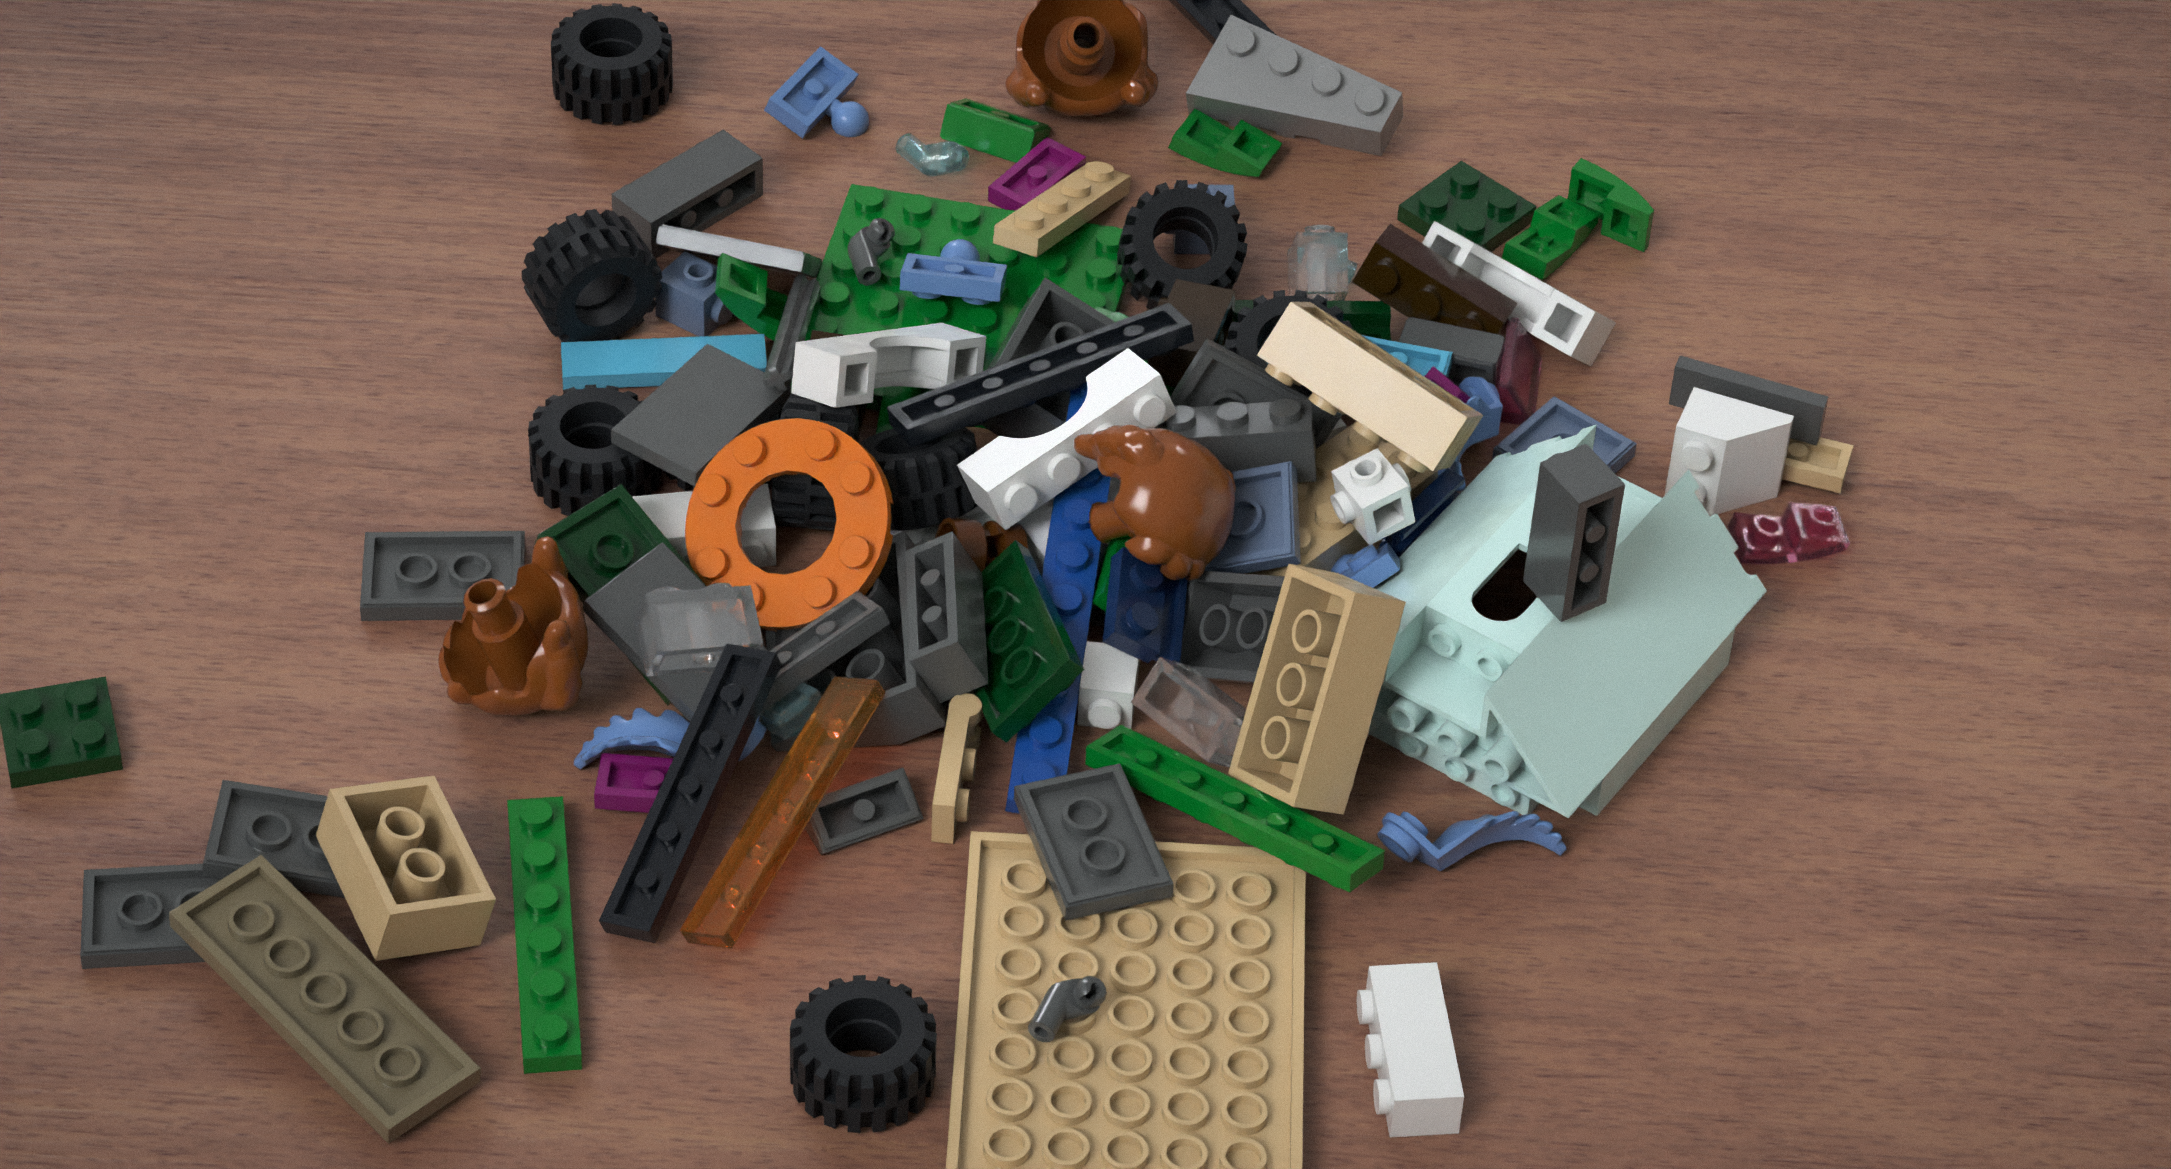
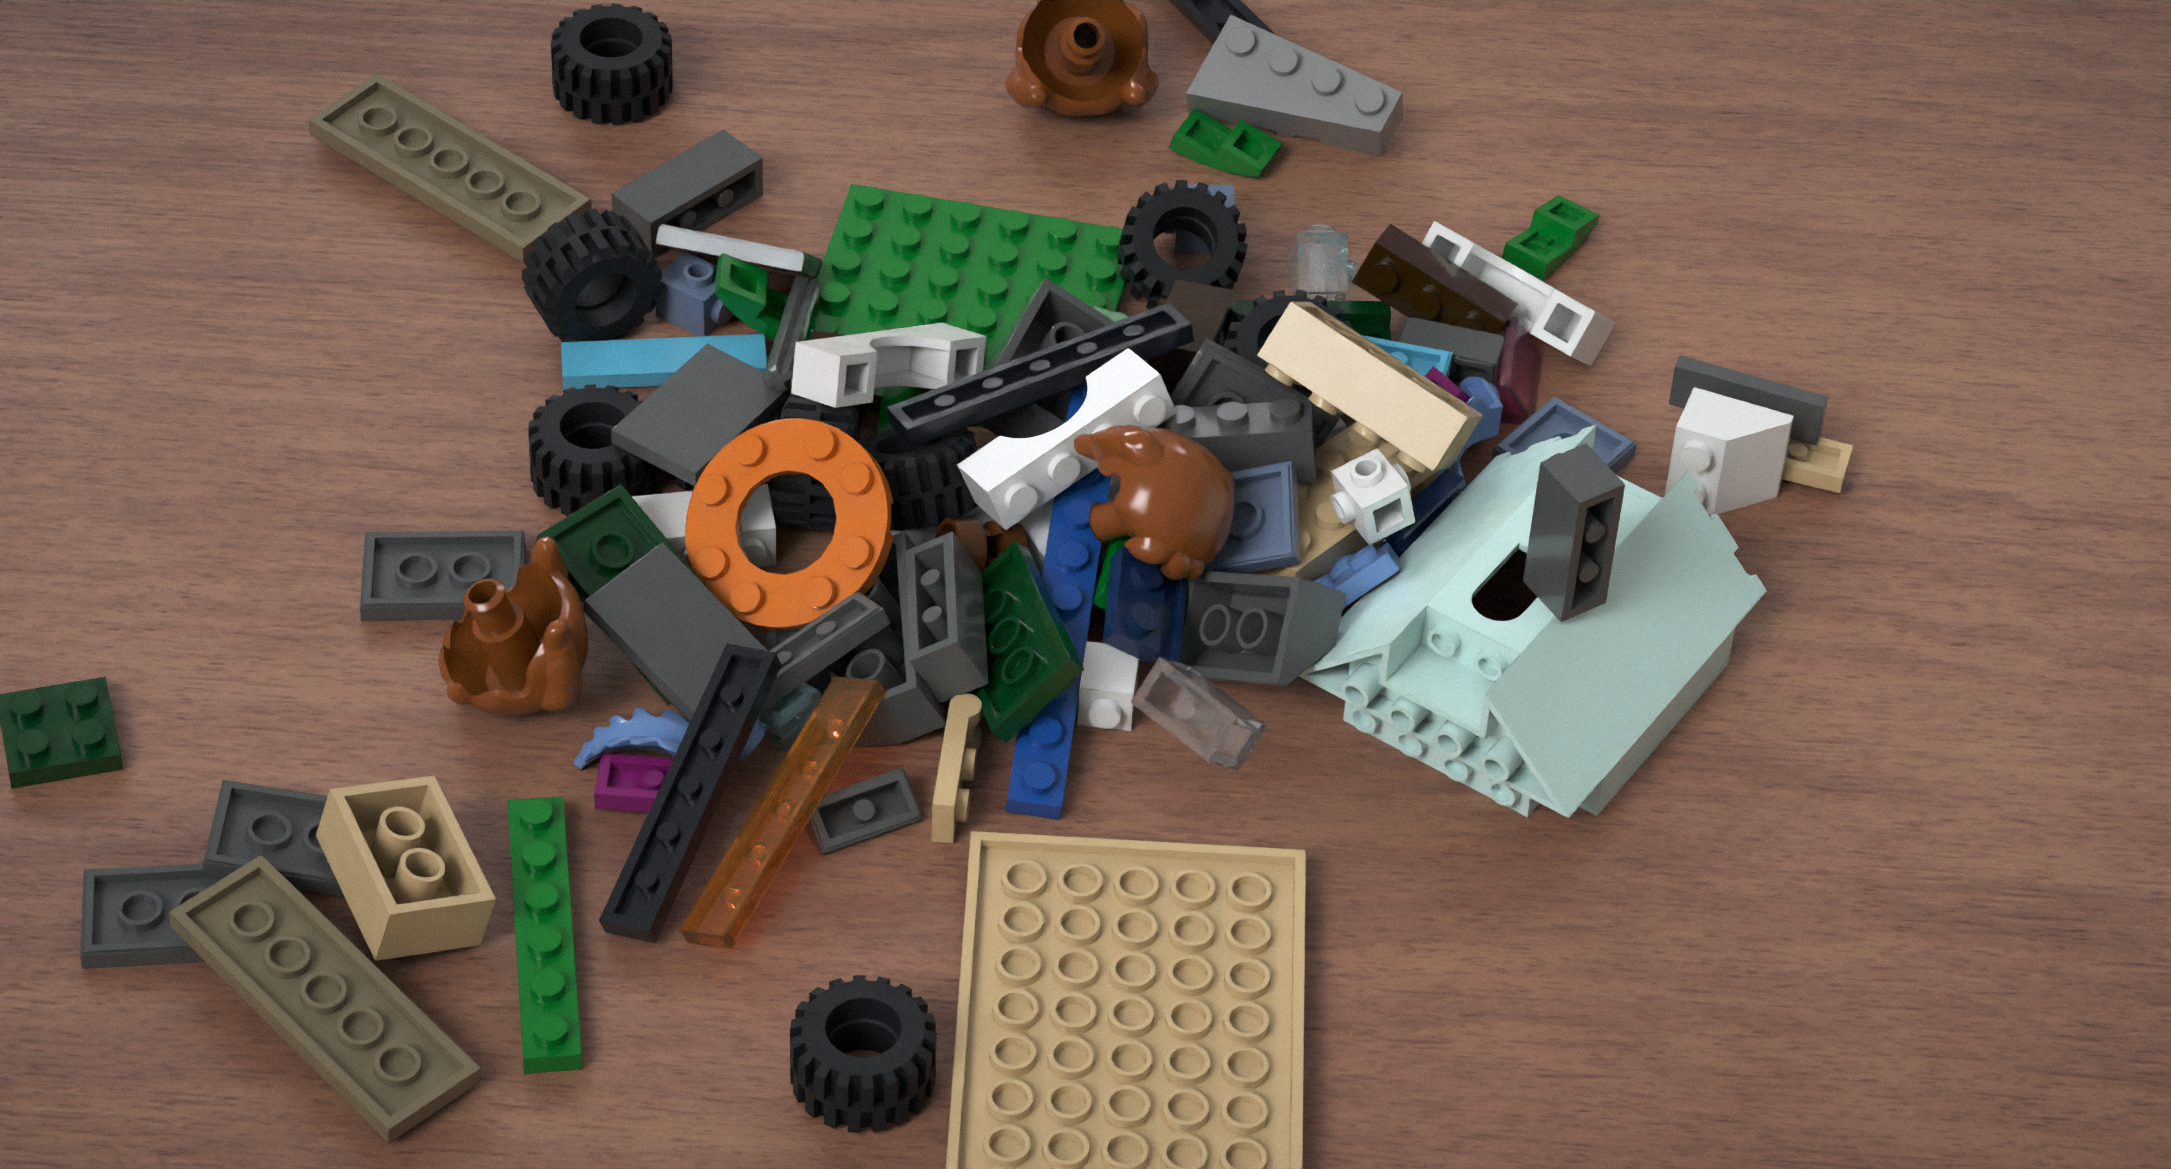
(446, 165): none -> dark tan plate
(691, 627): clear brick -> none
(815, 93): medium blue plate -> none
(868, 247): dark grey arm -> none
(934, 158): clear light blue arm -> none
(954, 274): medium blue plate -> none
(991, 129): green slope -> none
(1034, 174): magenta plate -> none
(1062, 209): tan plate -> none
(1064, 1002): dark grey arm -> none
(1093, 841): dark grey tile -> none
(1238, 809): green plate -> none
(1316, 689): tan brick -> none
(1407, 836): medium blue plant -> none
(1411, 1050): white brick -> none
(1468, 205): dark green plate -> none
(1621, 208): green slope -> none
(1797, 536): clear pink slope -> none

